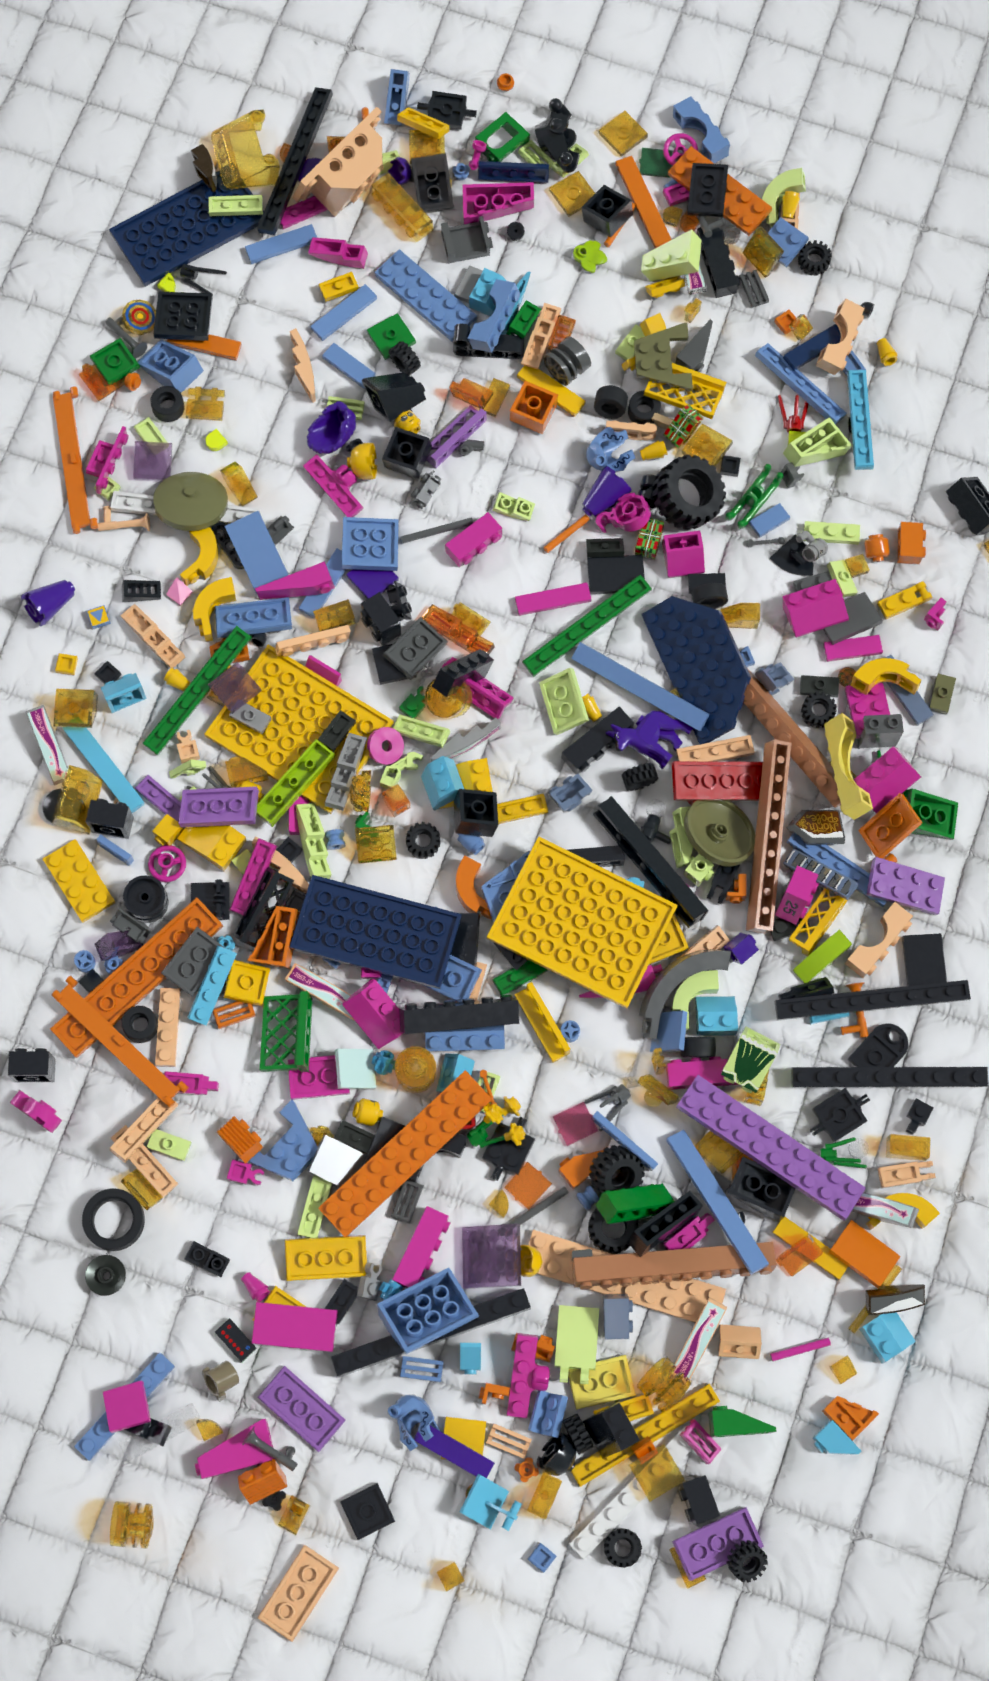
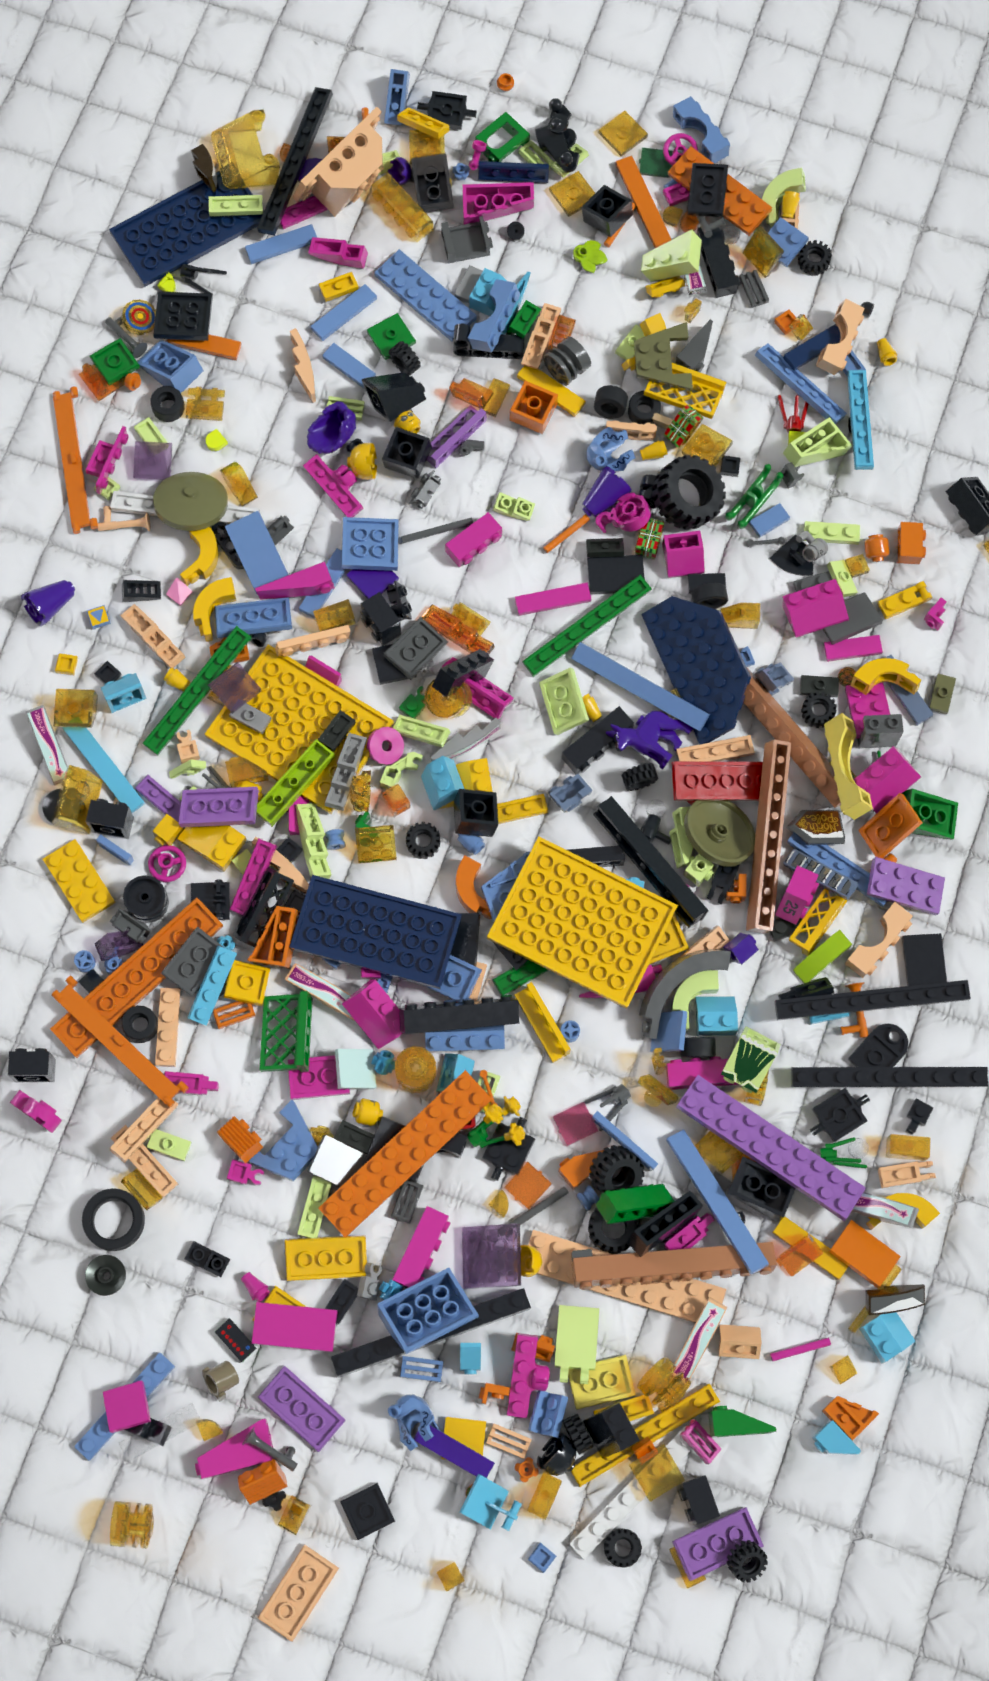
(616, 1316): sand blue brick -> none

